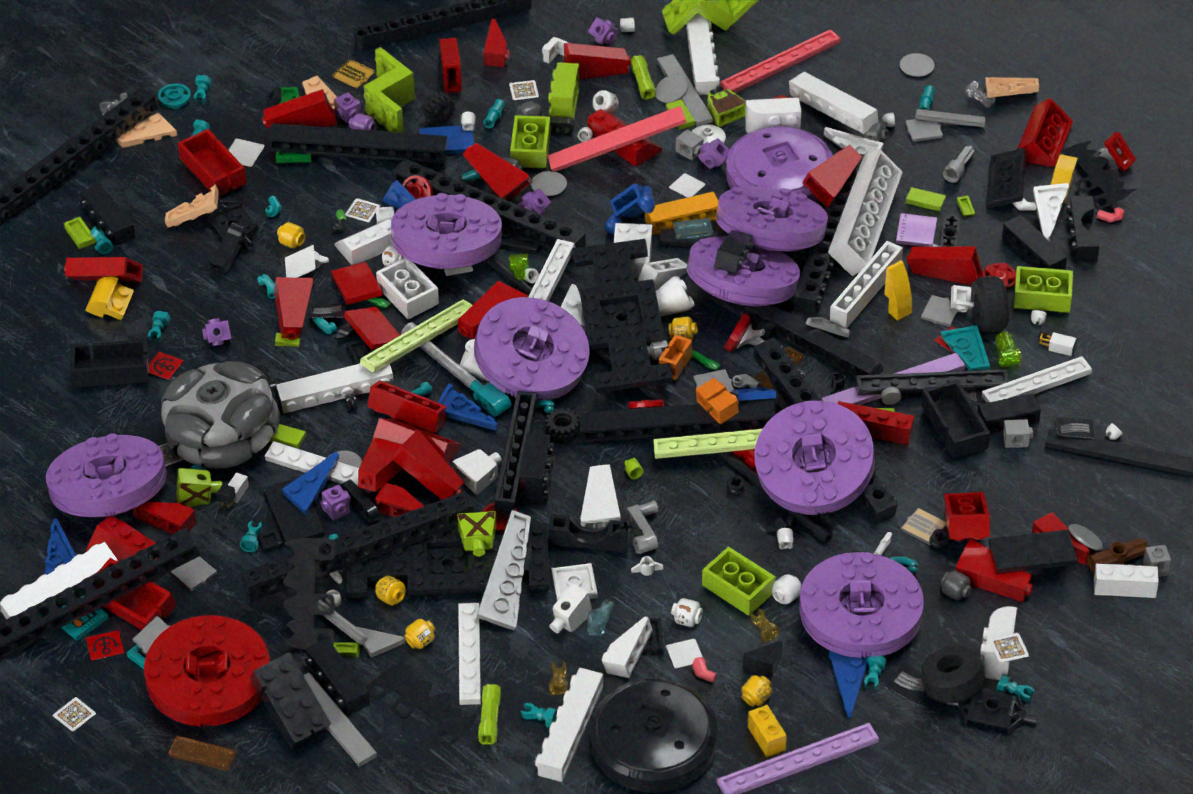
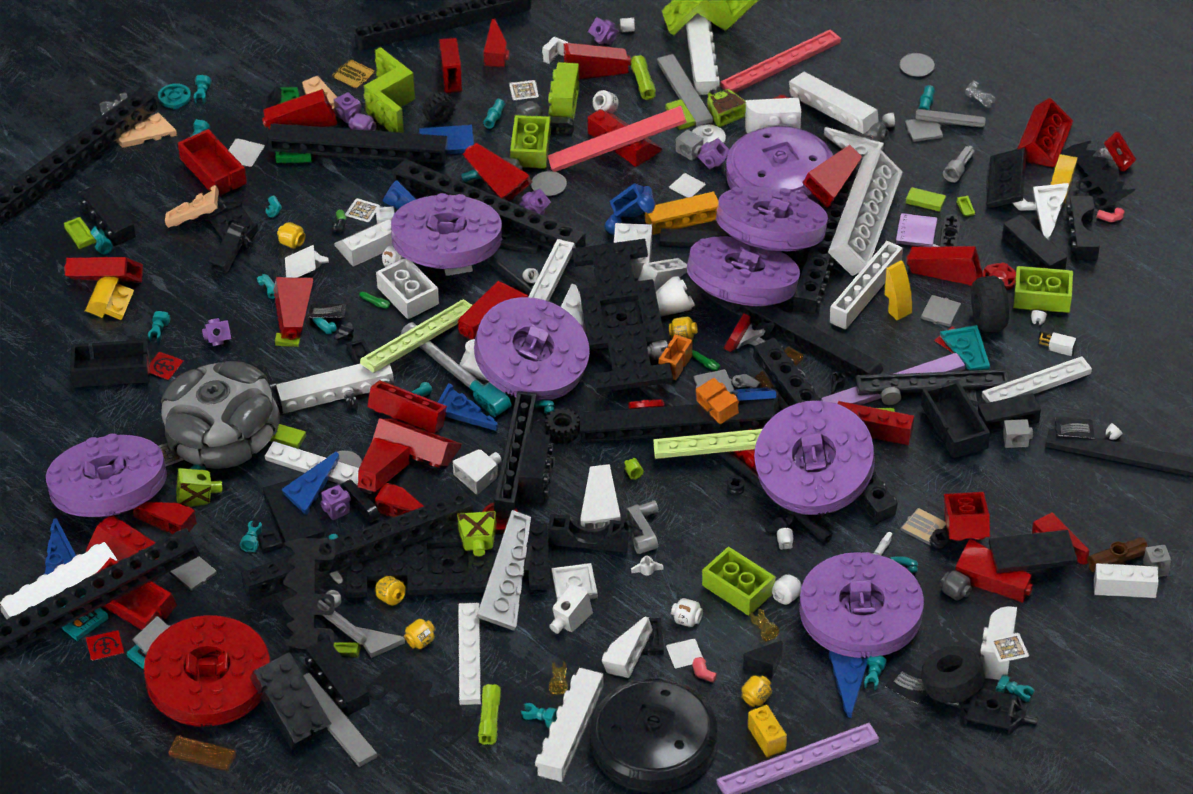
(74, 714): sticker -> none
(234, 490): piece -> none
(356, 283): red tile -> none
(371, 326): red tile -> none
(418, 188): red wheel -> none
(428, 466): red slope -> none
(468, 121): white hose -> none
(518, 264): clear neon green pin -> none
(585, 134): white hinge -> none
(598, 618): clear light blue pin -> none
(671, 88): light grey piece -> none
(693, 228): clear light blue tile -> none
(734, 251): black brick -> none
(824, 324): light grey tile -> none
(961, 298): white bracket -> none
(1008, 353): clear neon green piece -> none
(1010, 86): light nougat wing -> none
(1085, 536): light grey piece -> none

